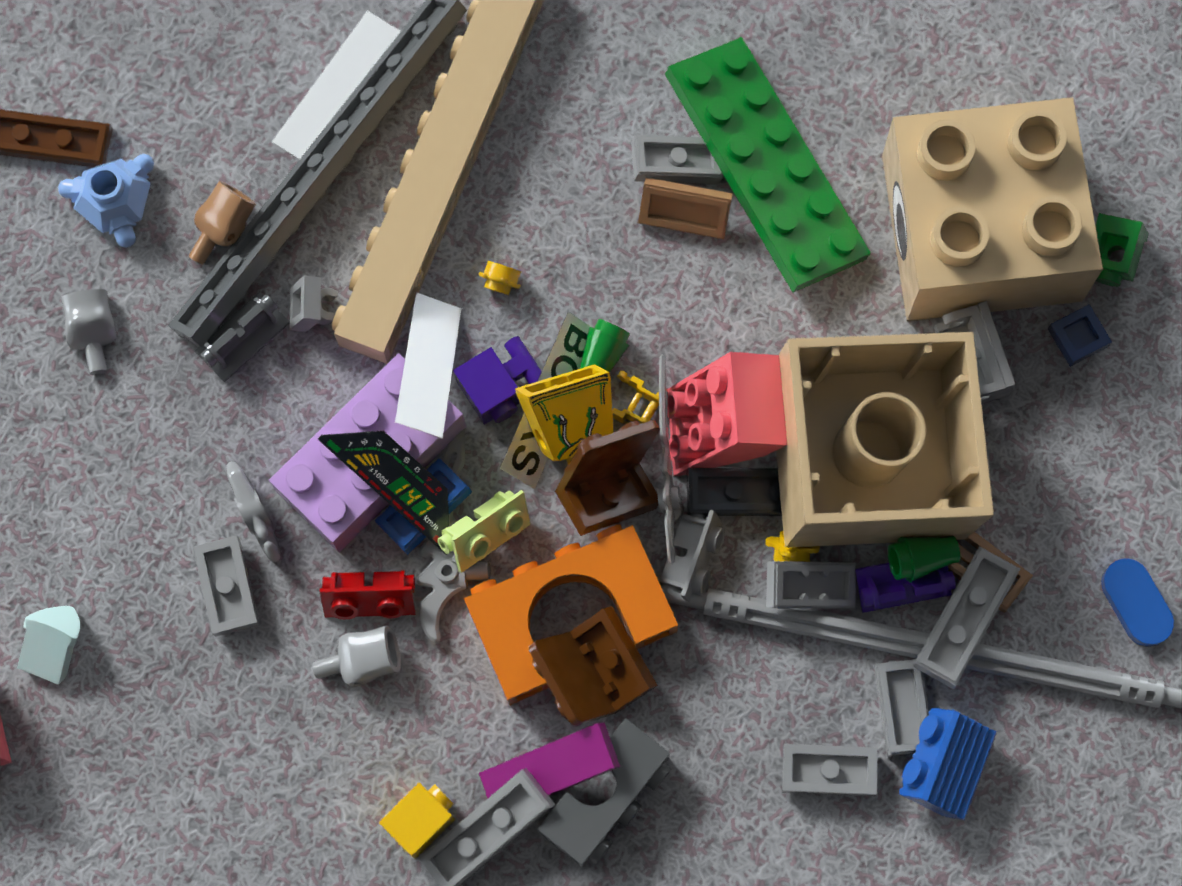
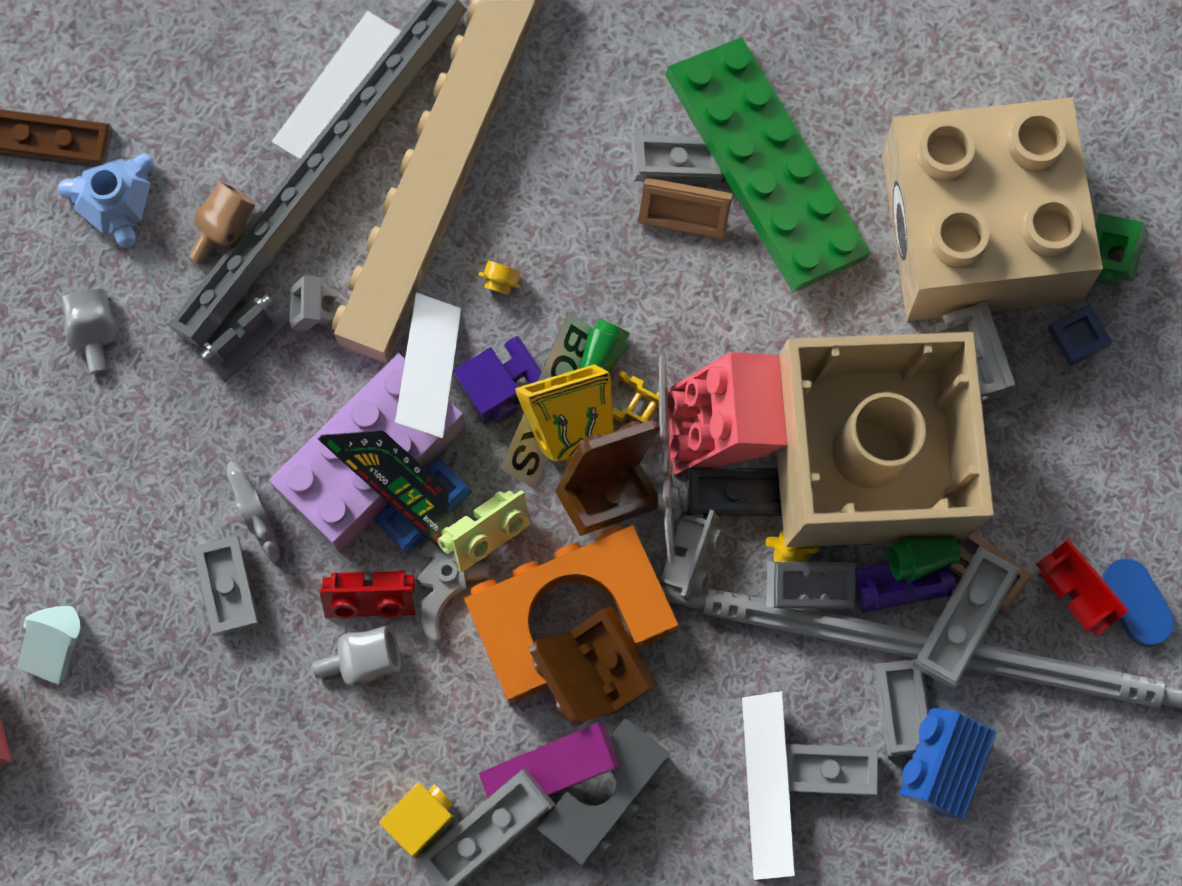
(768, 786): none -> white sticker
(1092, 598): none -> red hinge

